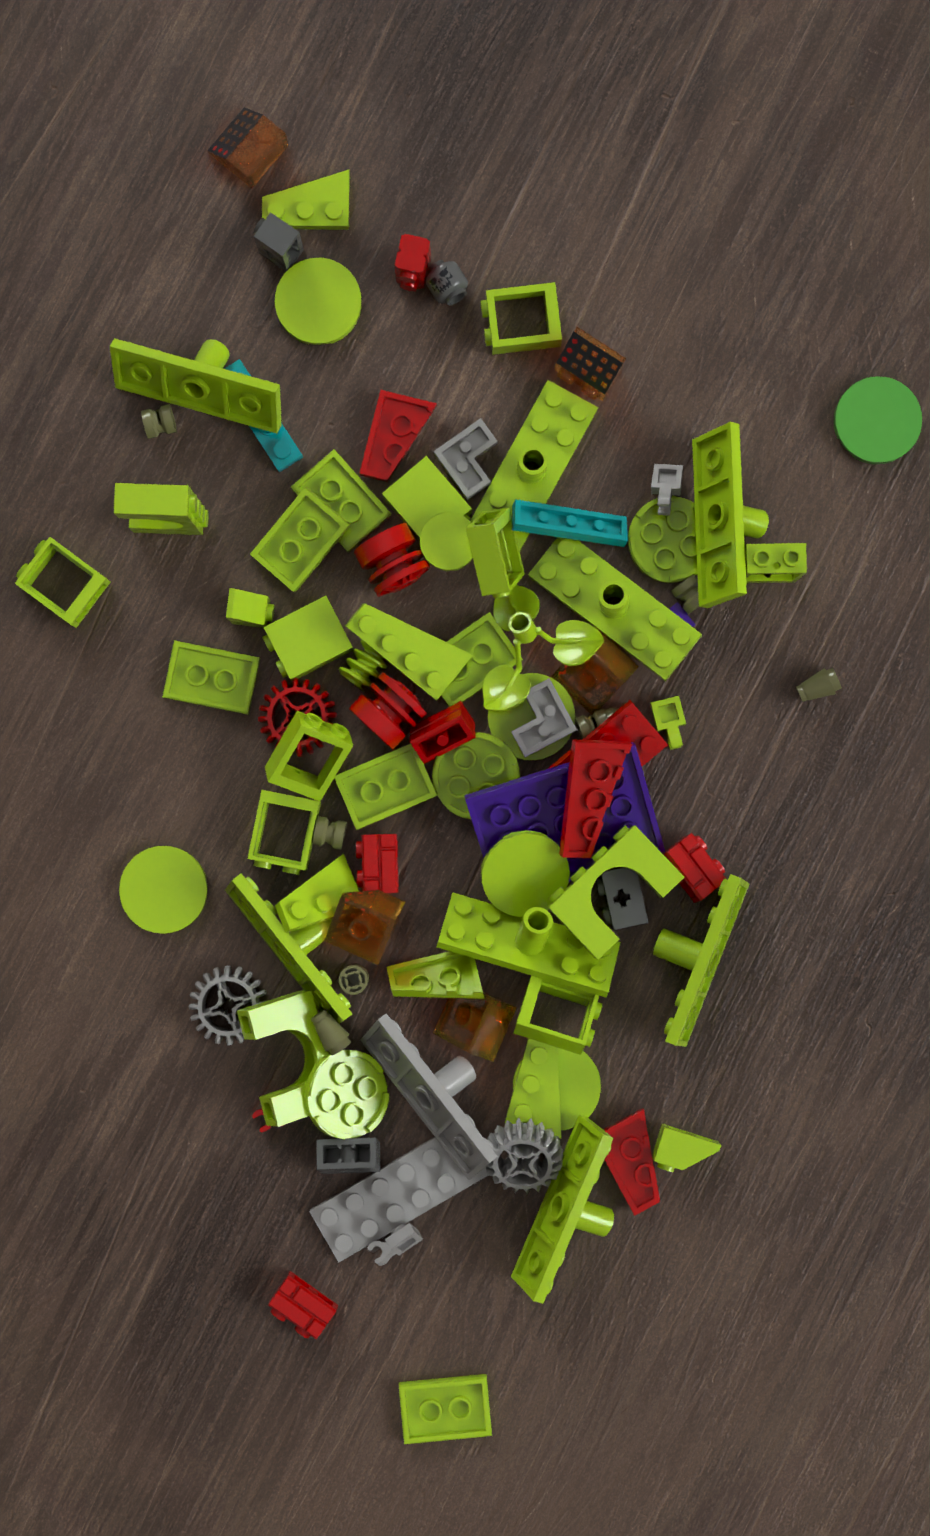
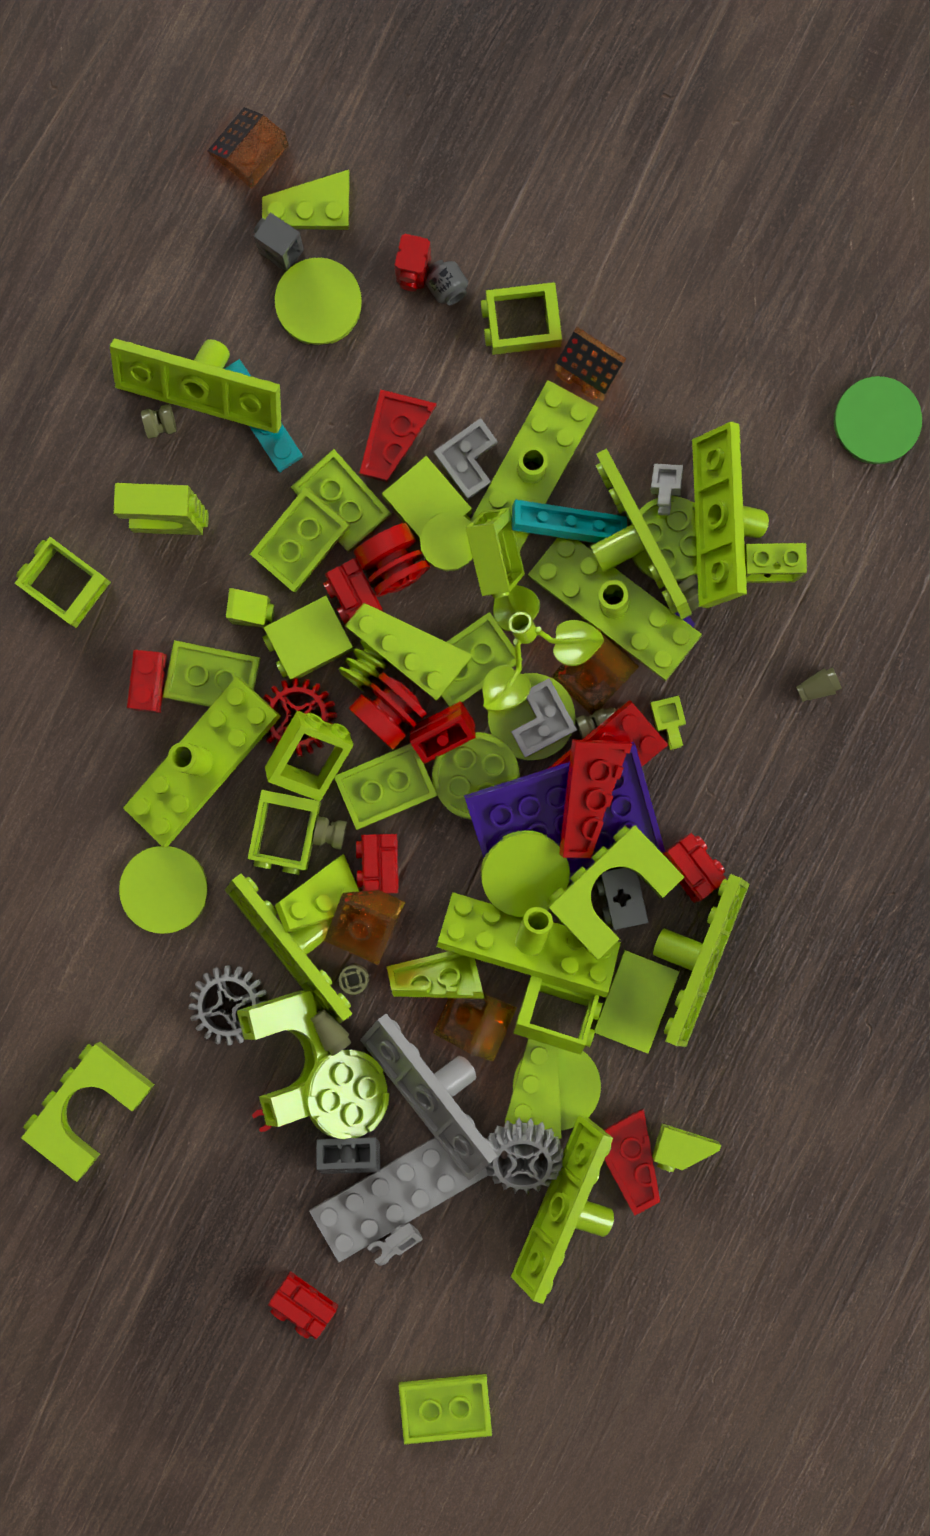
(50, 1130): none -> lime arch
(147, 681): none -> red brick
(201, 762): none -> lime plate
(350, 588): none -> red brick
(634, 539): none -> lime plate
(636, 1001): none -> lime tile

